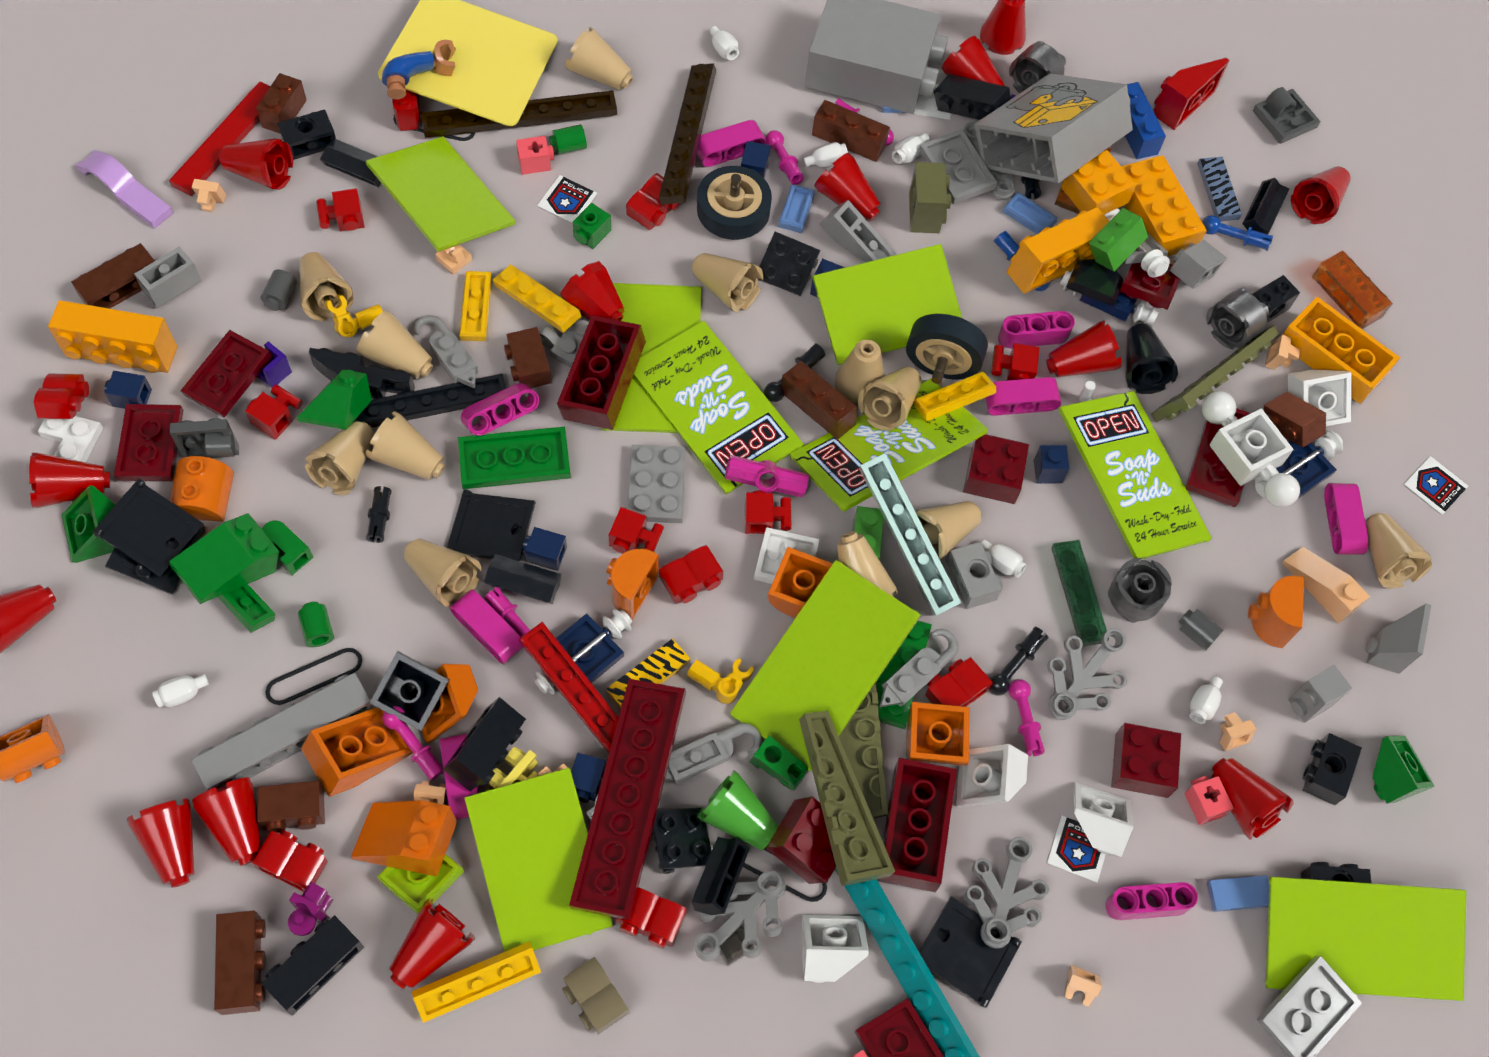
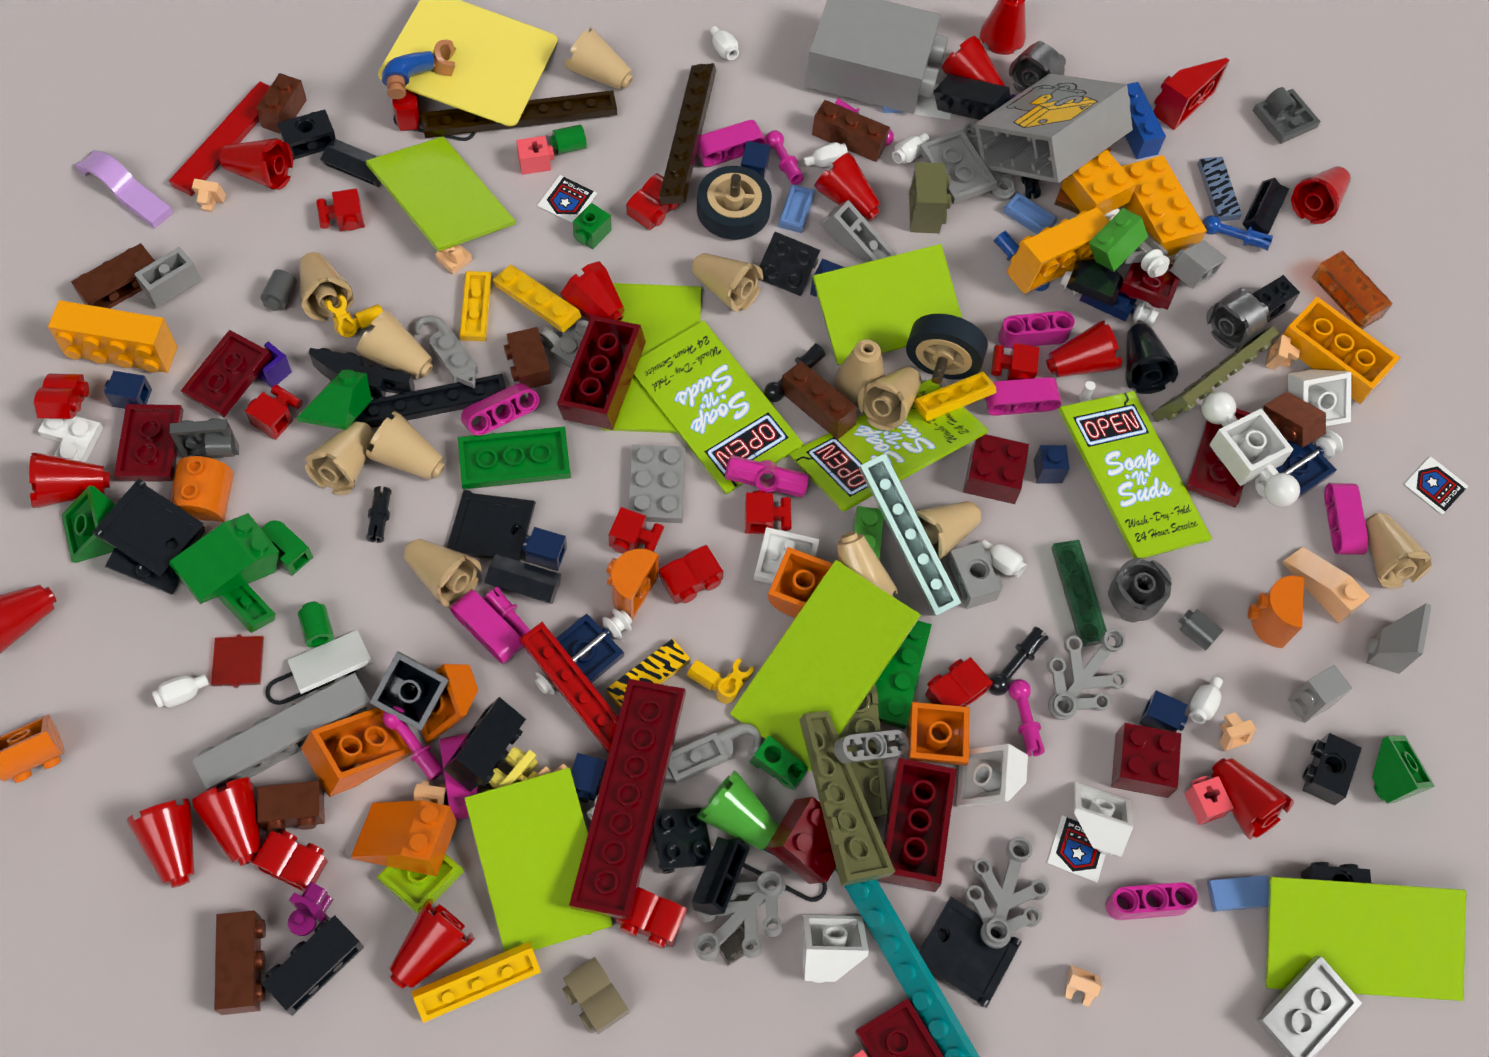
(237, 661): none -> clear red piece
(329, 661): none -> white piece
(864, 754): none -> light grey beam
(918, 671): light grey plate -> none
(1164, 713): none -> dark blue brick

